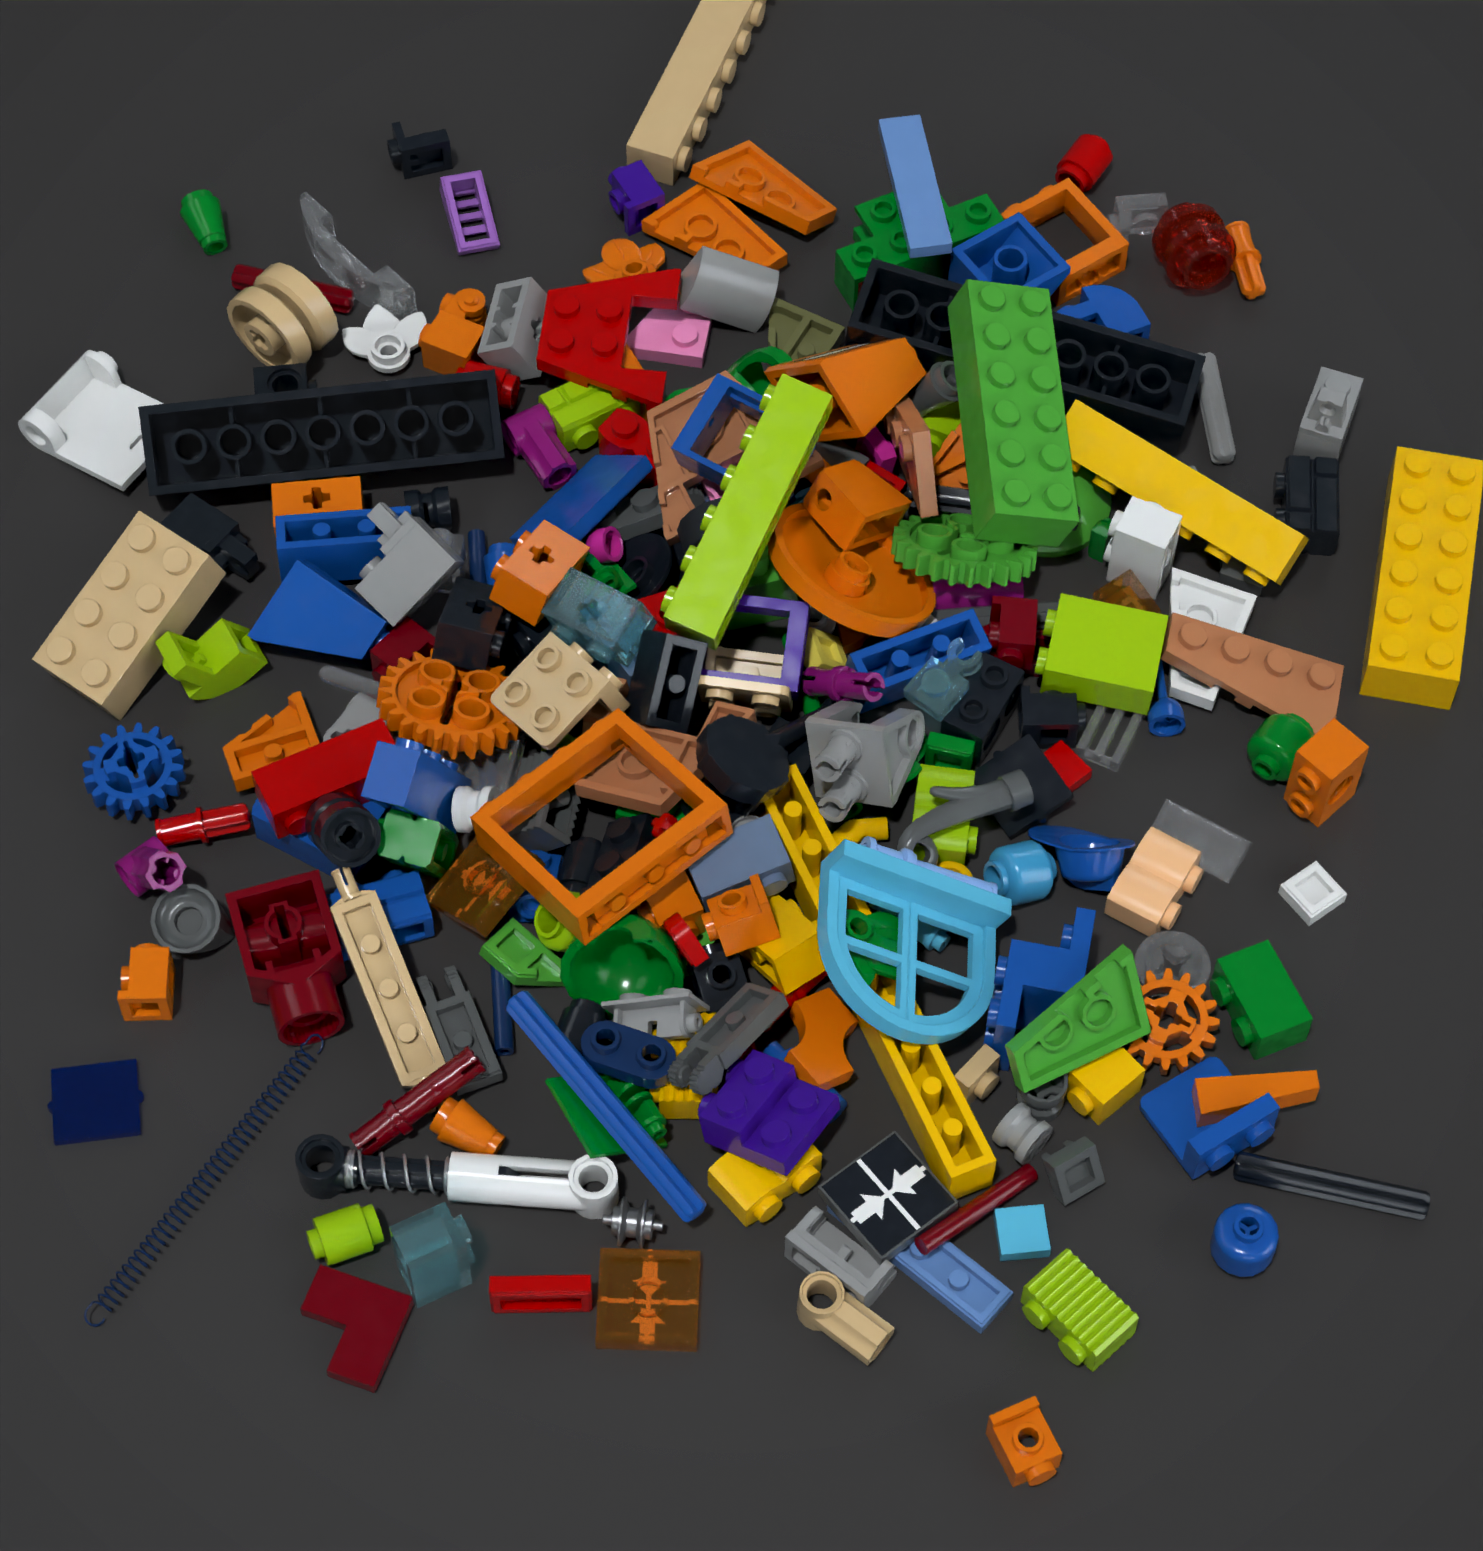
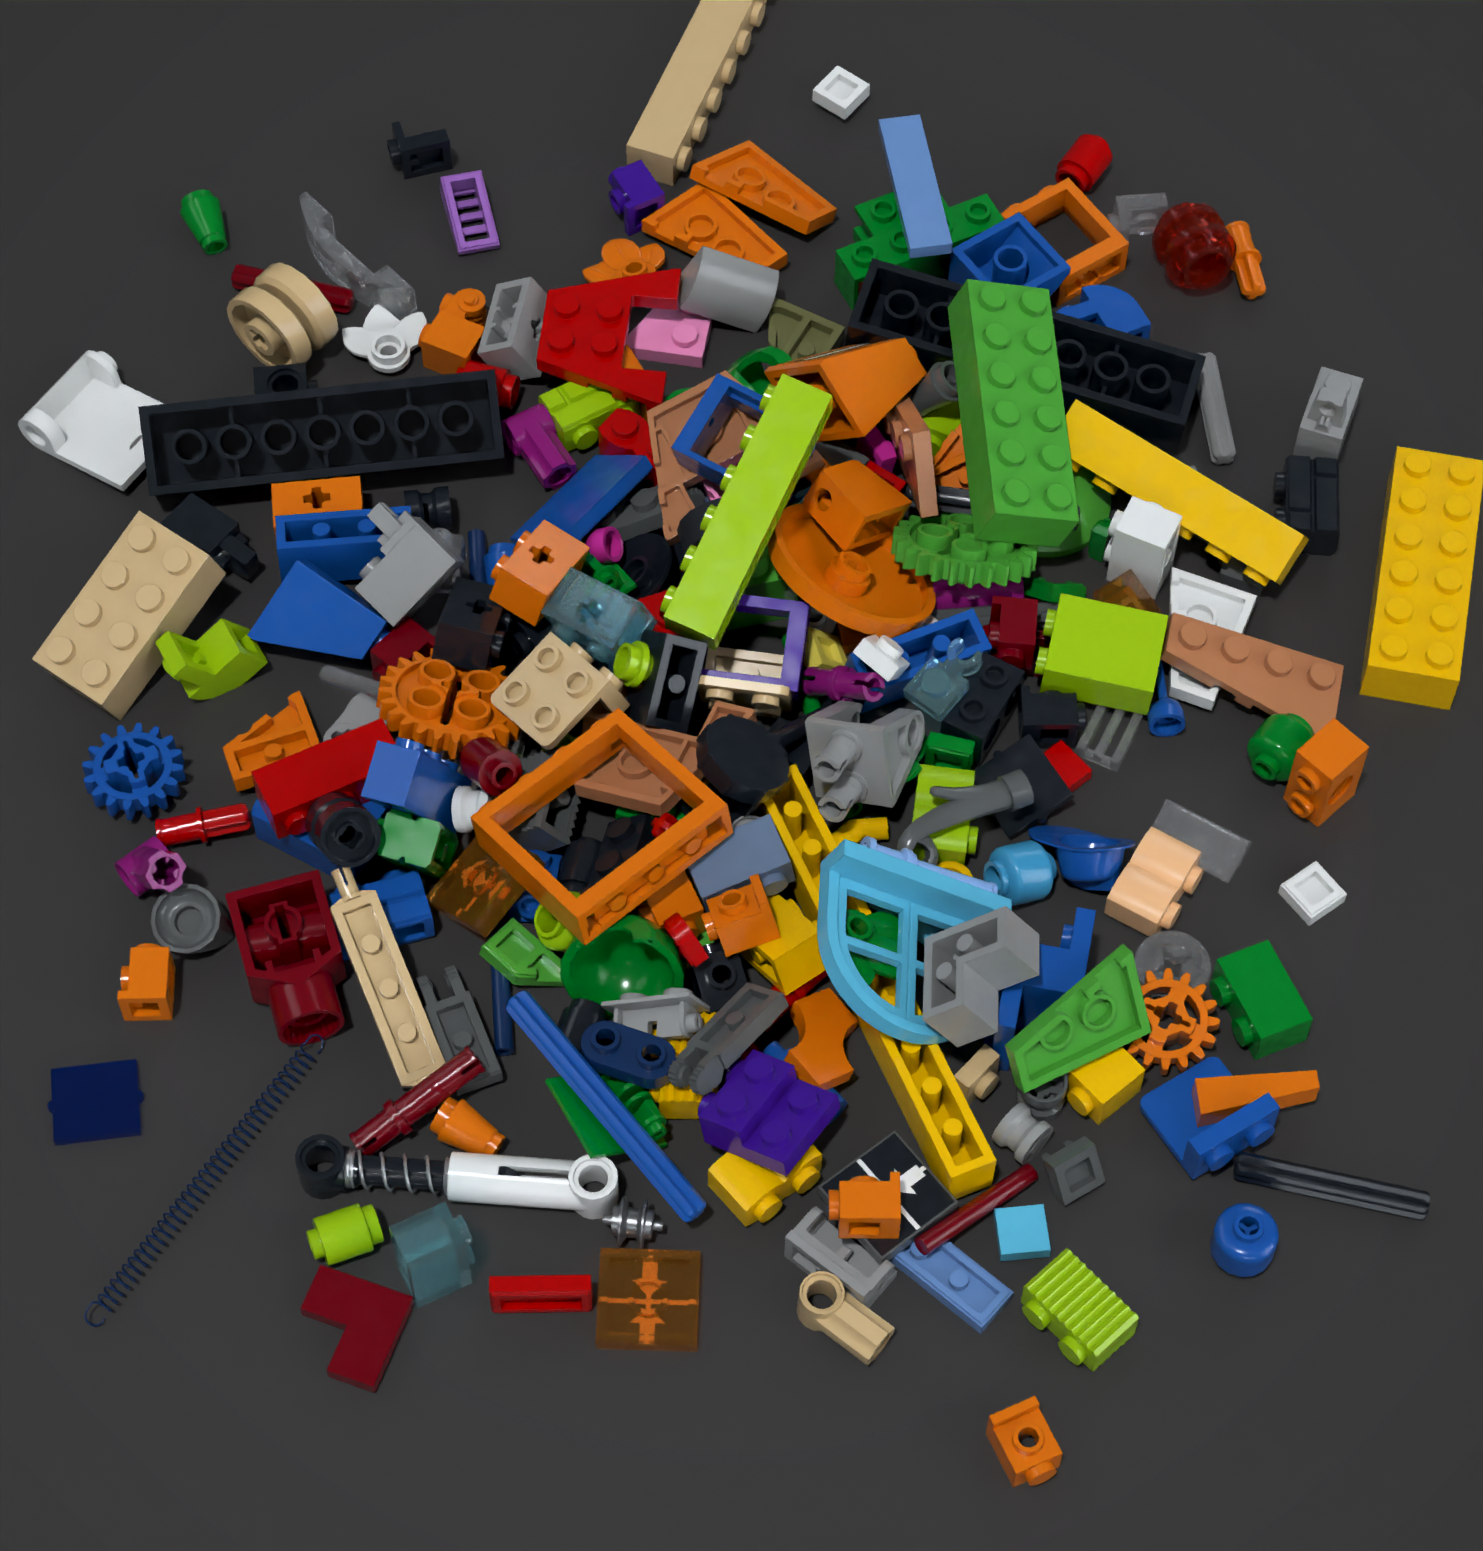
(490, 765): none -> dark red brick
(633, 663): none -> lime plate
(841, 92): none -> white plate
(867, 1207): none -> orange brick
(882, 656): none -> white plate
(969, 967): none -> light grey brick
(1049, 591): none -> green tile

